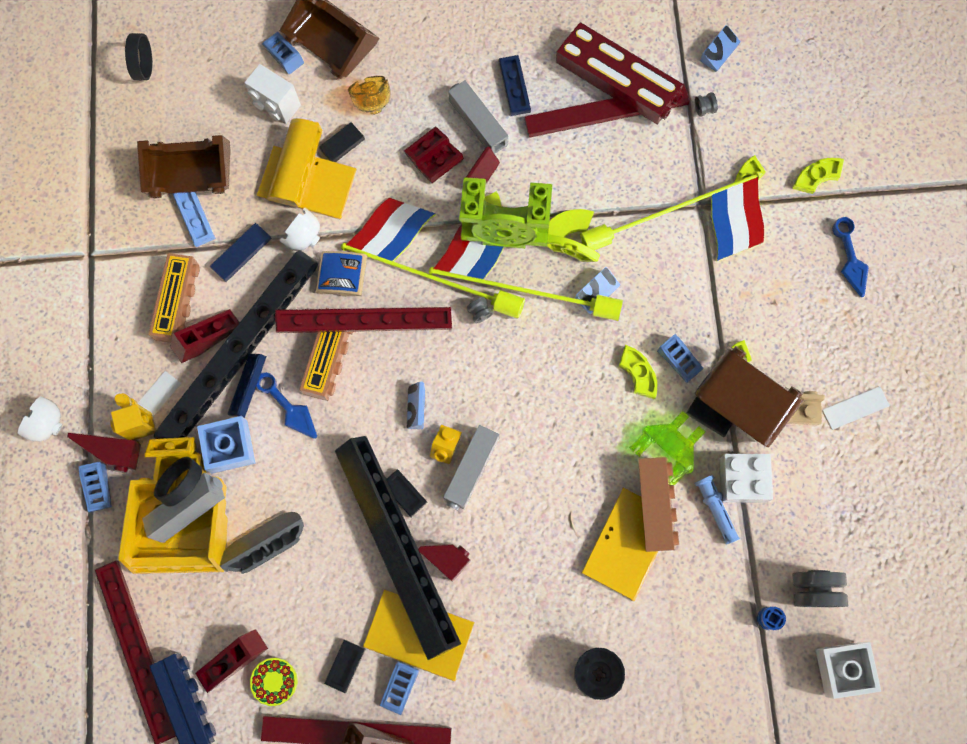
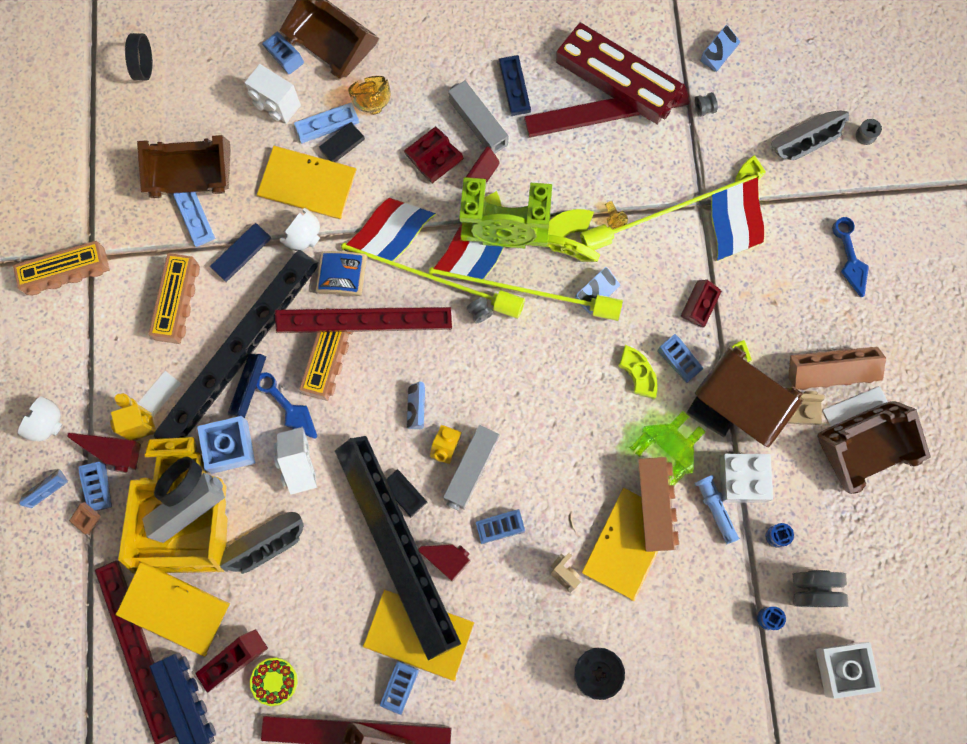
(43, 489): none -> medium blue slope
(61, 268): none -> brick
(84, 518): none -> nougat tile
(171, 611): none -> yellow container
(203, 335): dark red slope -> none
(294, 461): none -> white brick
(295, 162): yellow brick -> none
(326, 122): none -> light blue tile
(345, 666): black tile -> none
(511, 532): none -> medium blue slope
(565, 576): none -> tan bracket
(616, 218): none -> clear yellow plate
(701, 302): none -> dark red slope
(775, 536): none -> blue wheel
(810, 135): none -> dark grey brick
(818, 172): neon yellow tile -> none
(836, 368): none -> nougat brick
(868, 137): none -> dark grey wheel
(874, 443): none -> reddish brown windscreen

